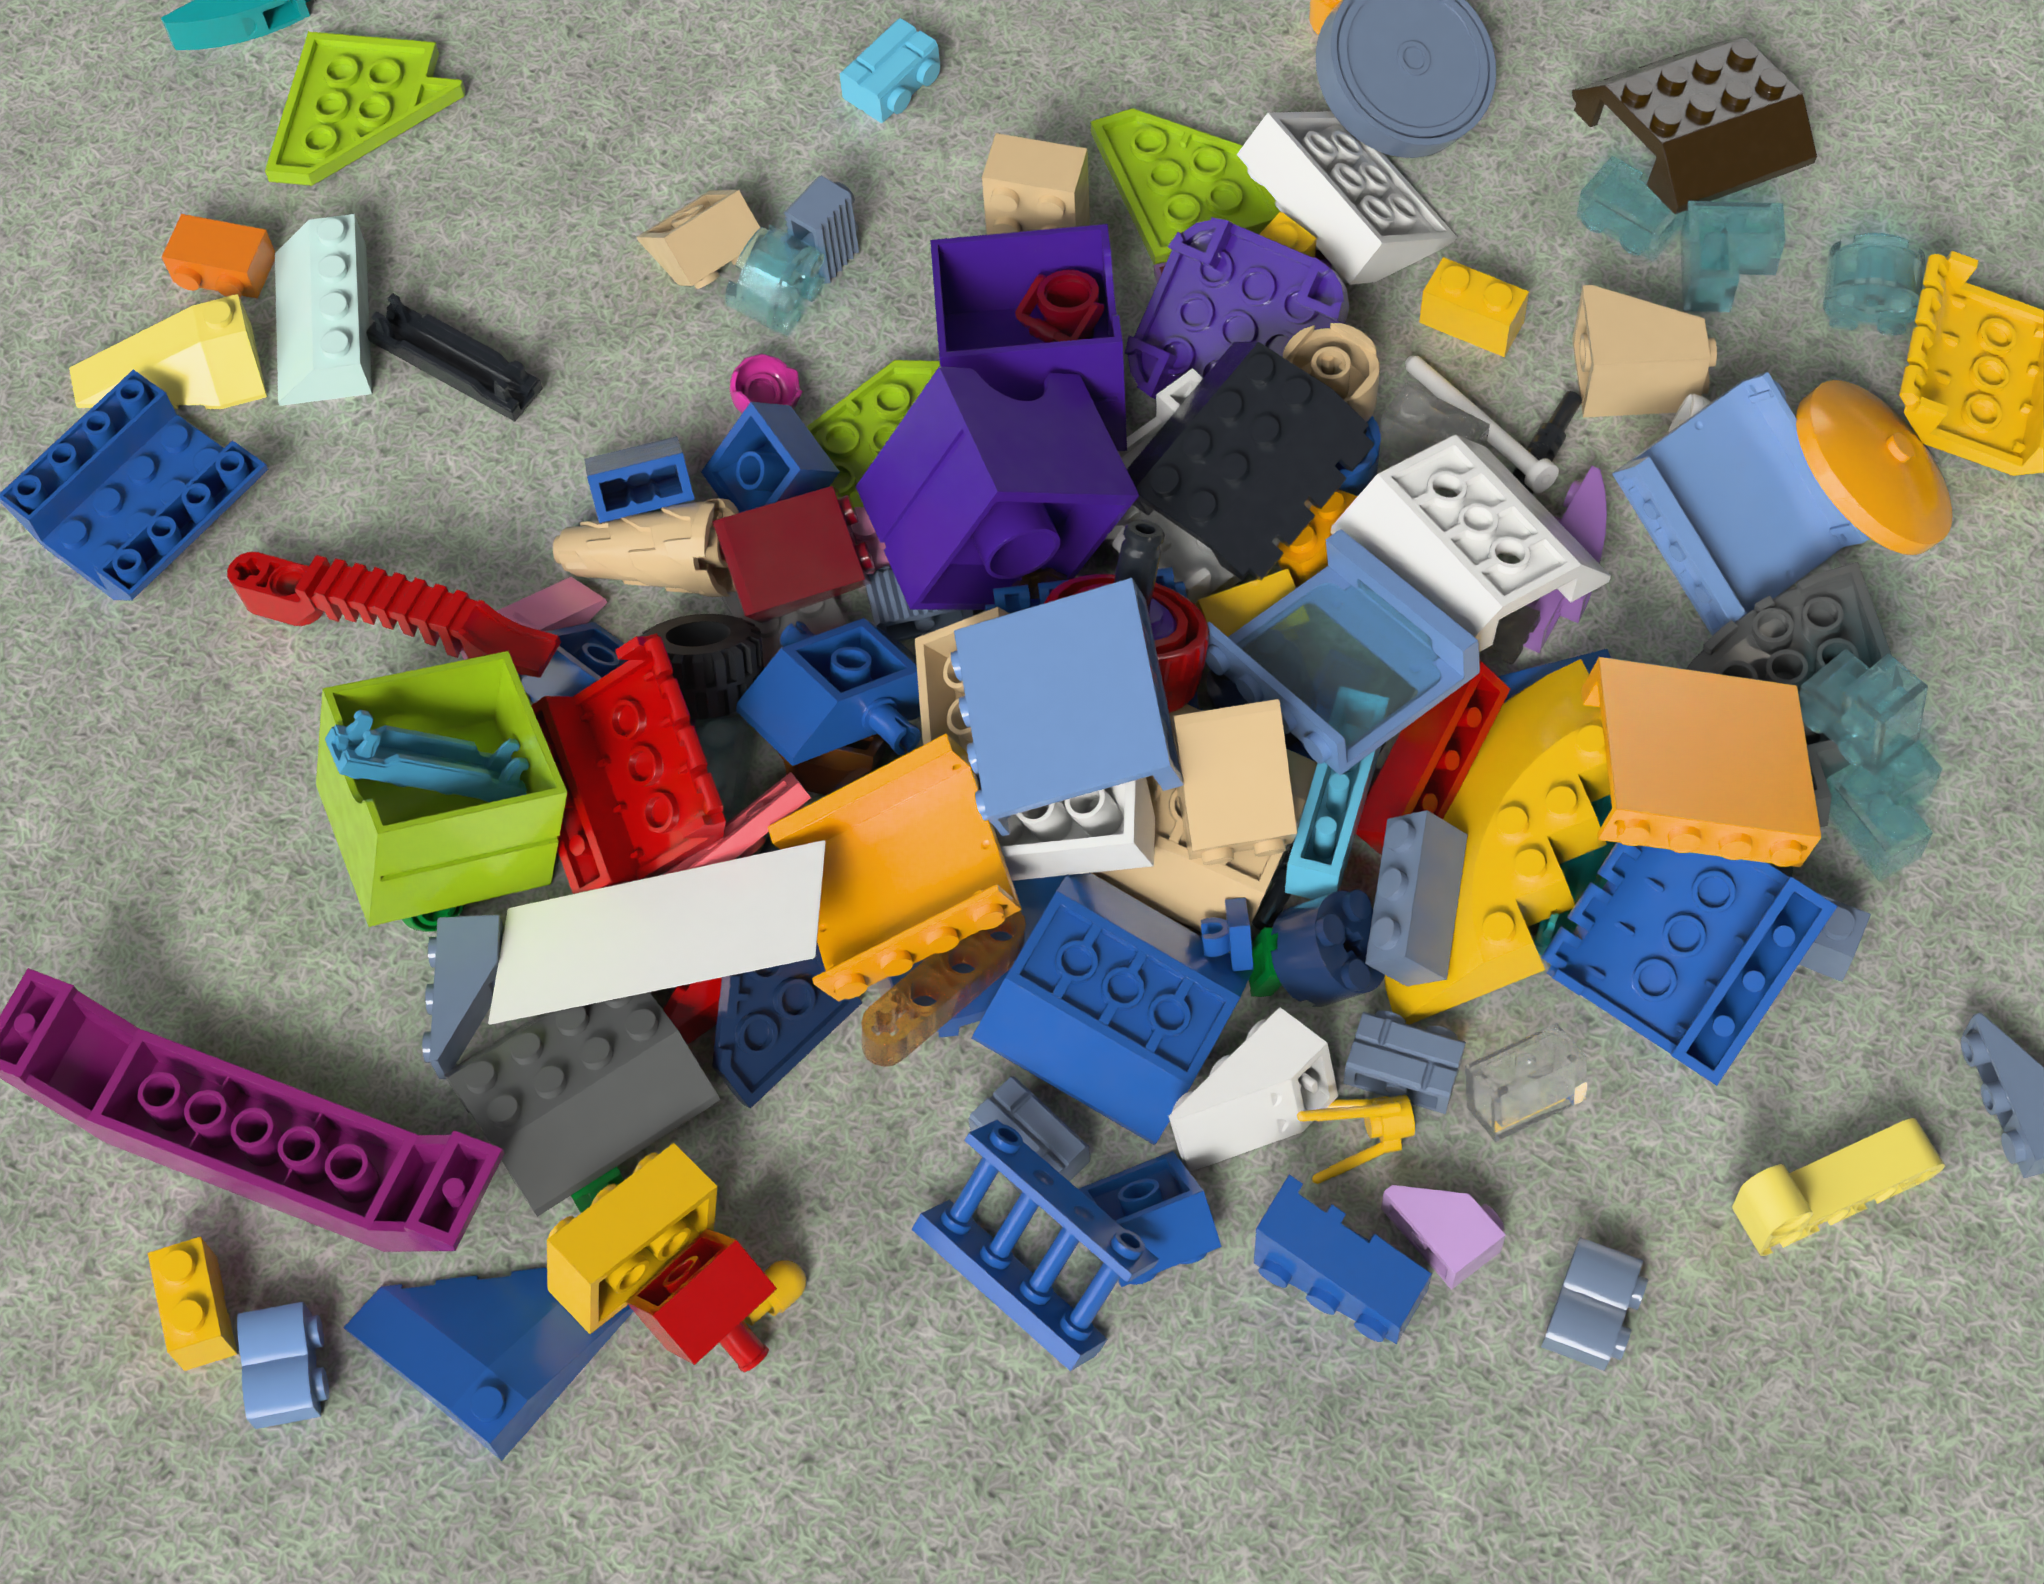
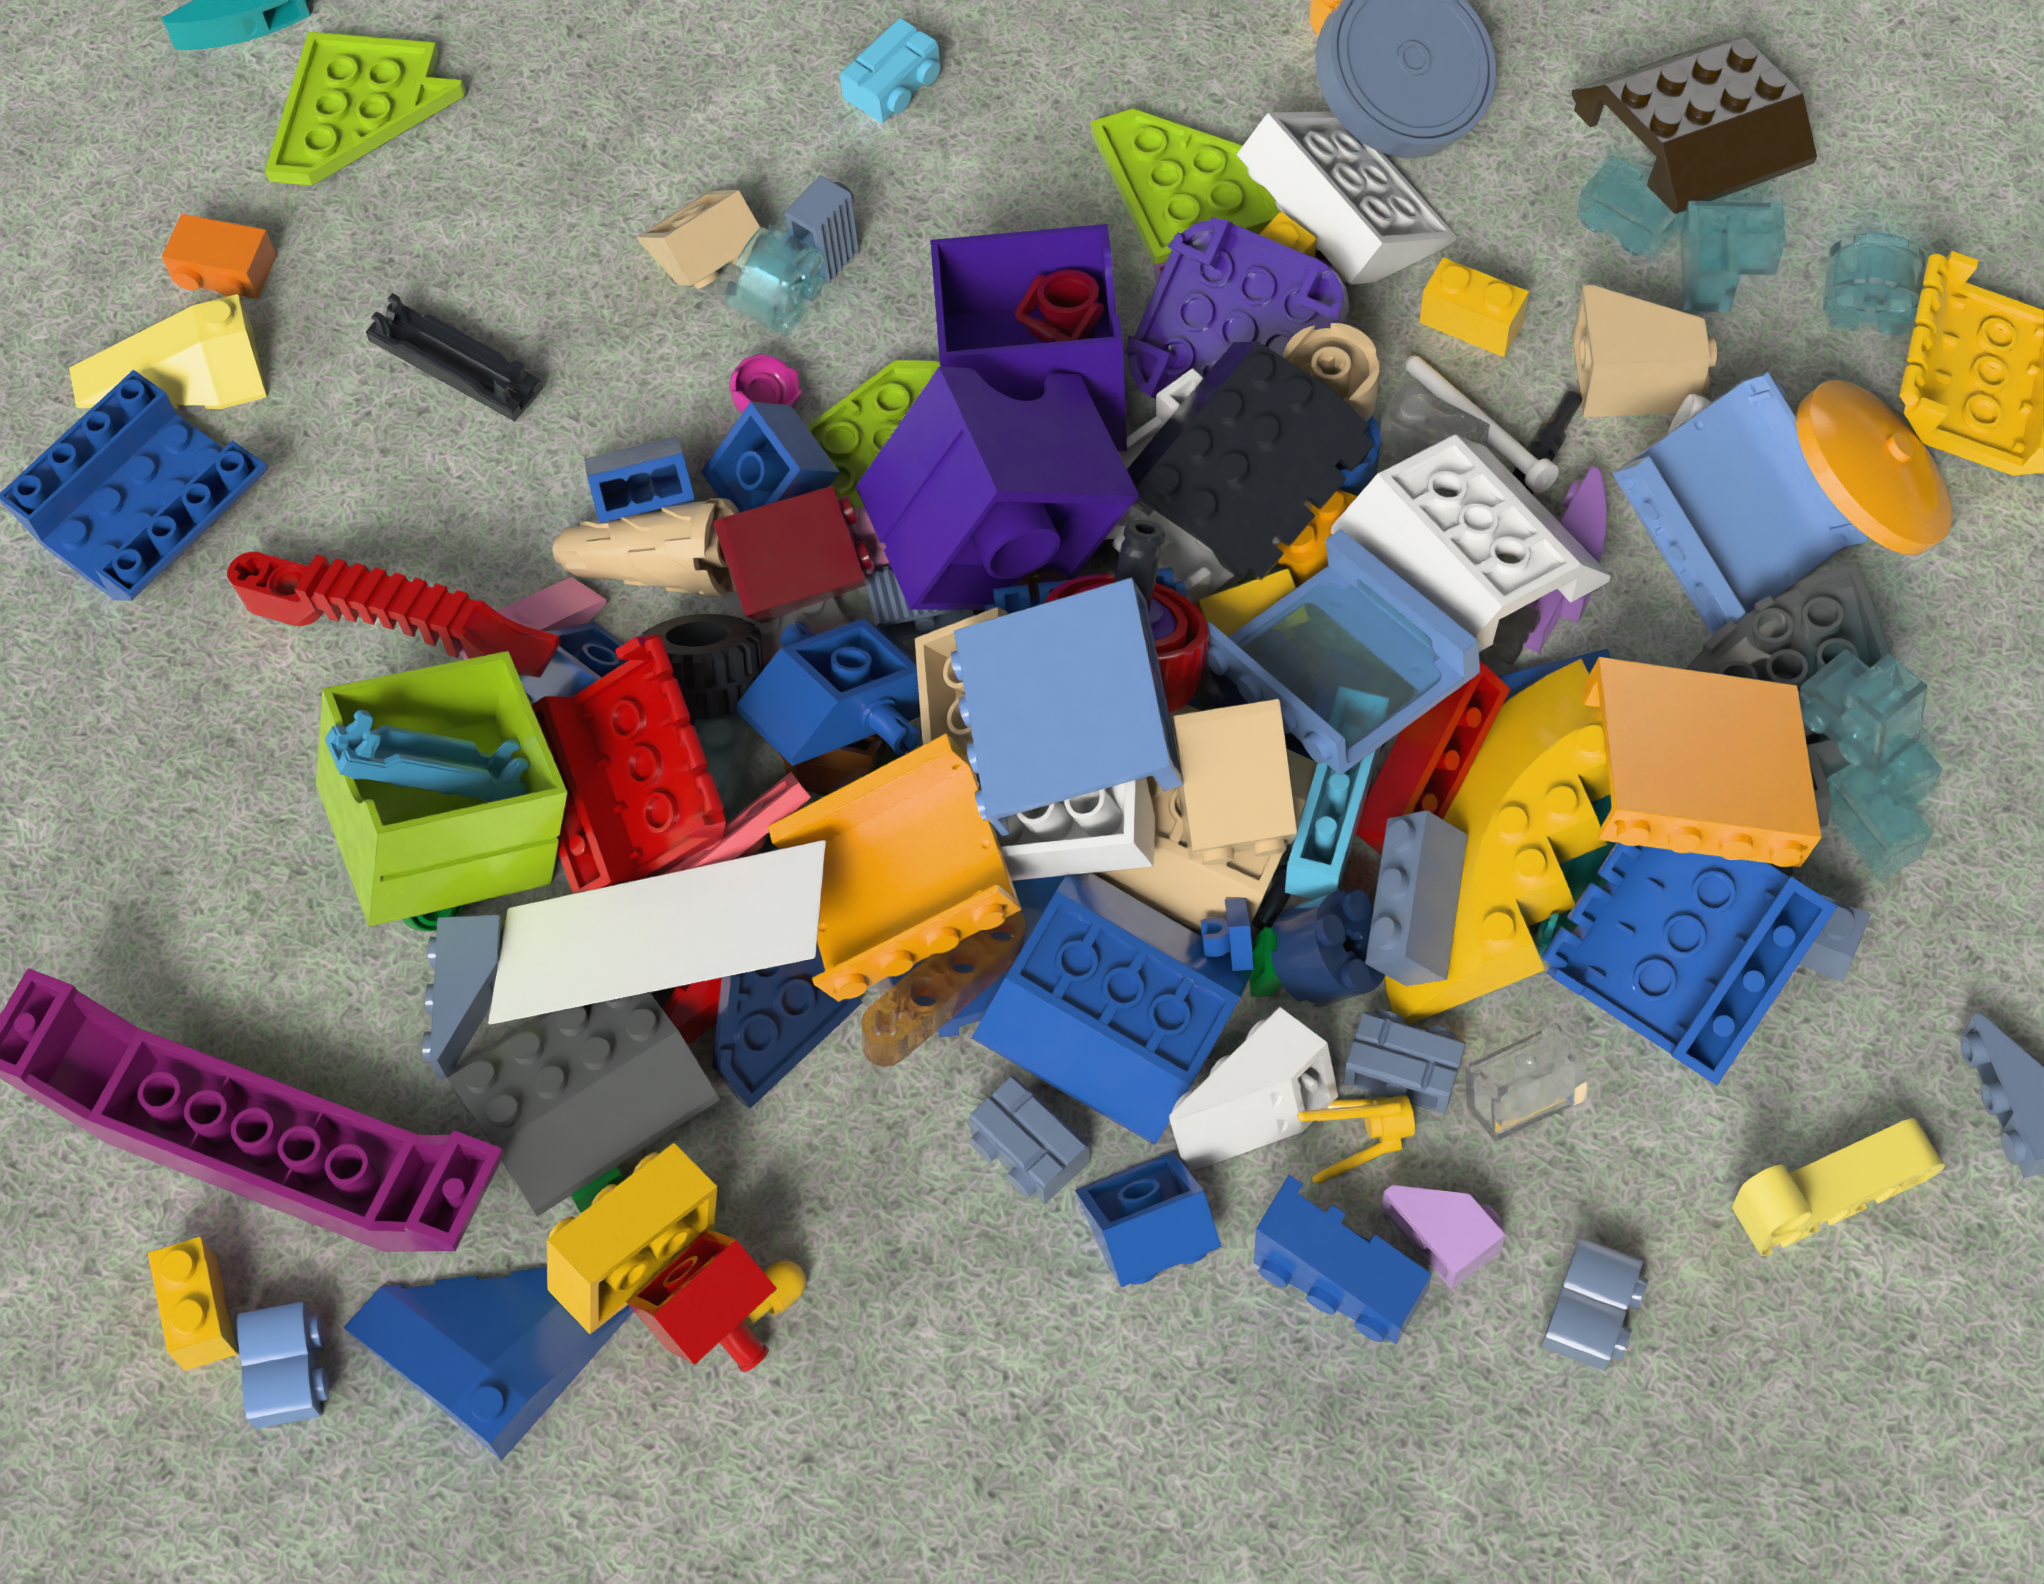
(323, 312): light aqua slope -> none
(1002, 1277): blue fence -> none
(1034, 185): tan brick -> none

